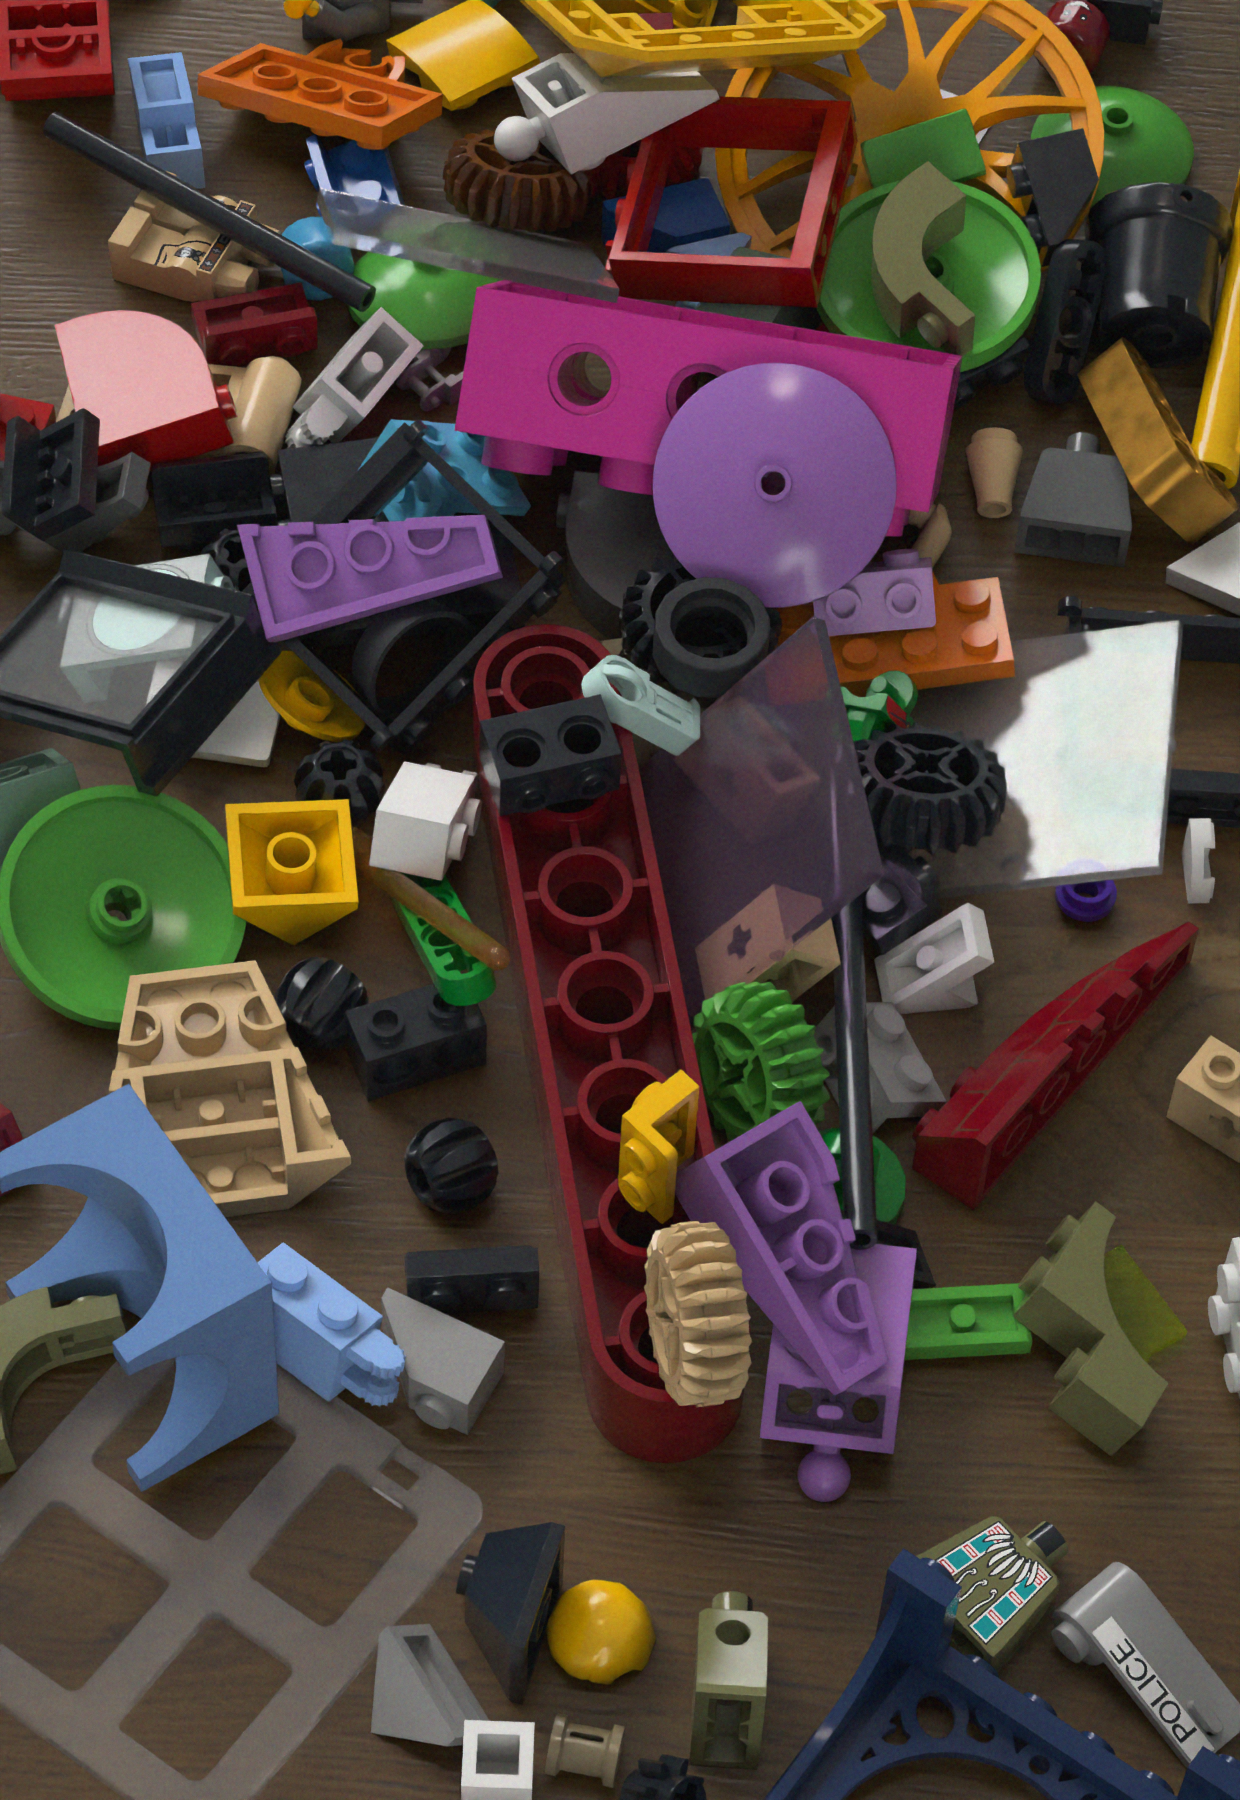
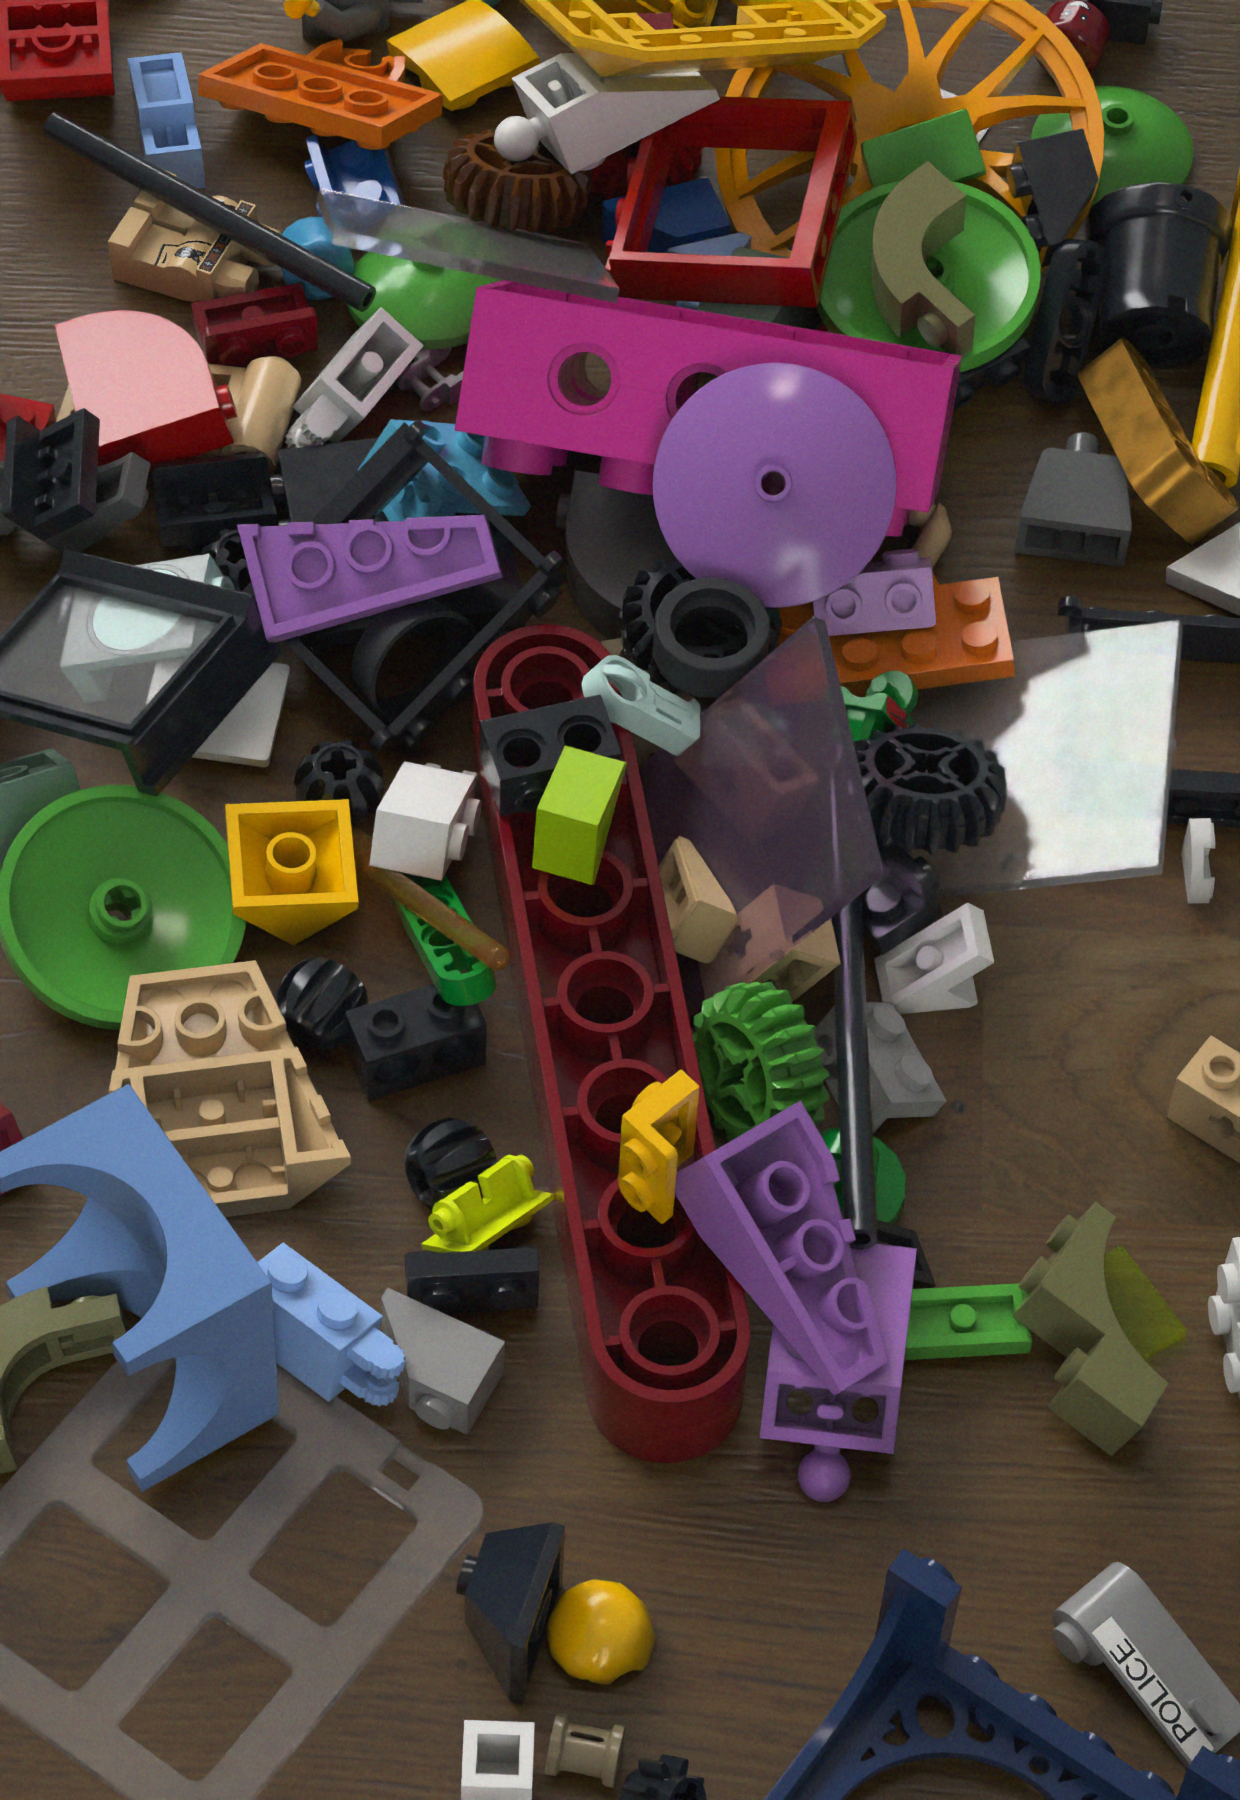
(308, 701): yellow dish -> none
(420, 1689): light grey slope -> none
(471, 1222): none -> neon yellow hinge
(576, 814): none -> lime slope
(695, 903): none -> tan slope
(697, 1314): tan gear -> none
(729, 1667): olive torso -> none
(994, 468): tan cone -> none
(1002, 1583): torso -> none
(1040, 1068): dark red wedge -> none
(1084, 908): dark purple plate -> none

